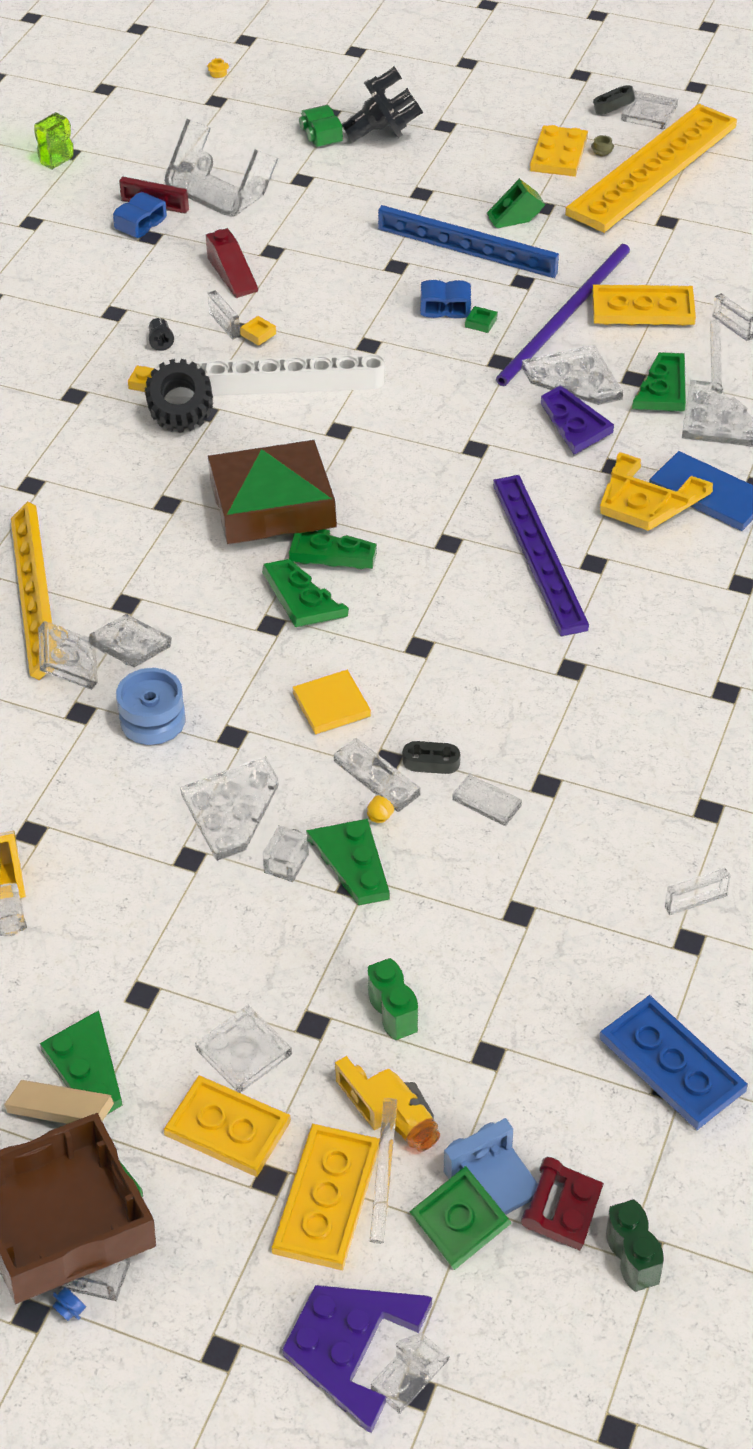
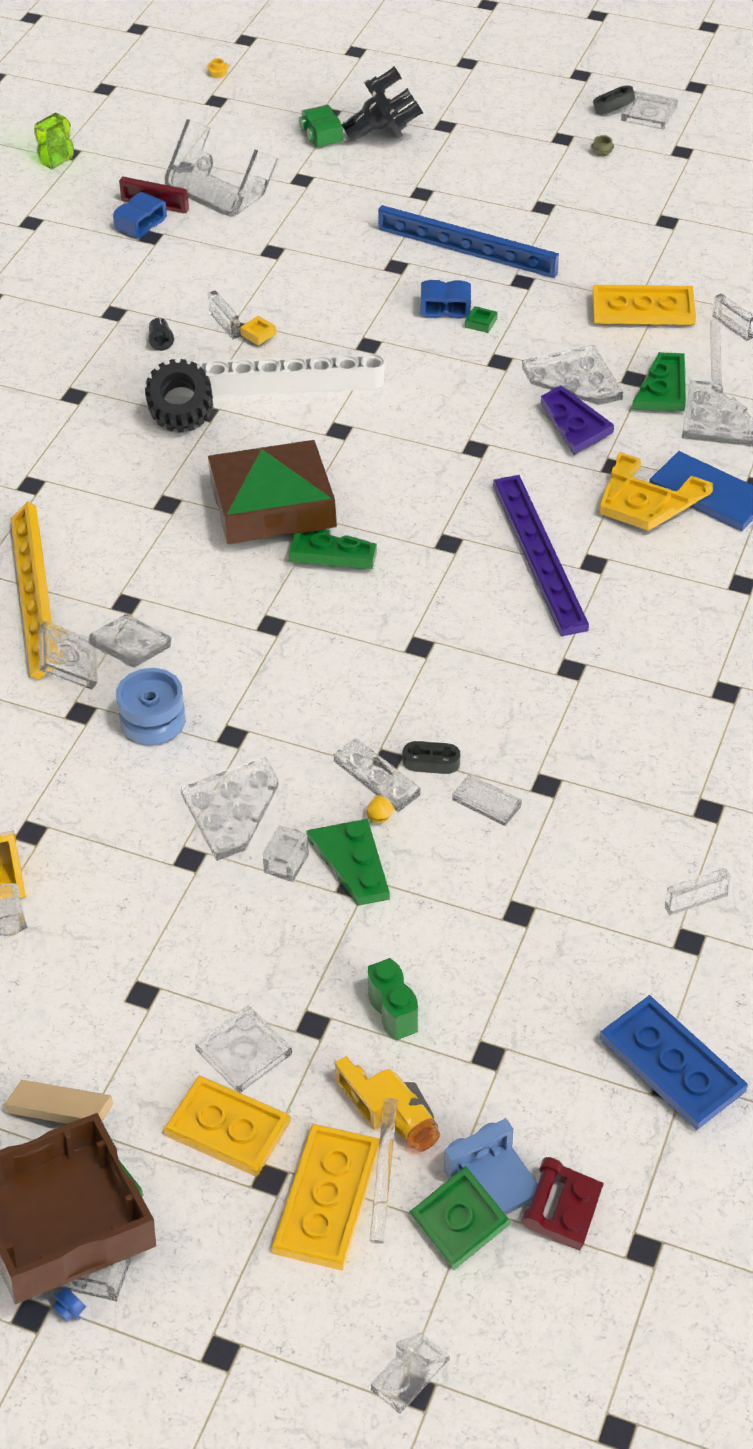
(83, 1058): green wing -> none
(138, 378): yellow plate -> none
(230, 263): dark red slope -> none
(299, 596): green wing -> none
(331, 701): yellow tile -> none
(336, 1334): dark purple wing -> none
(516, 206): green slope -> none
(559, 150): yellow plate -> none
(562, 315): dark purple piece -> none
(634, 1245): dark green brick -> none
(650, 168): yellow plate -> none

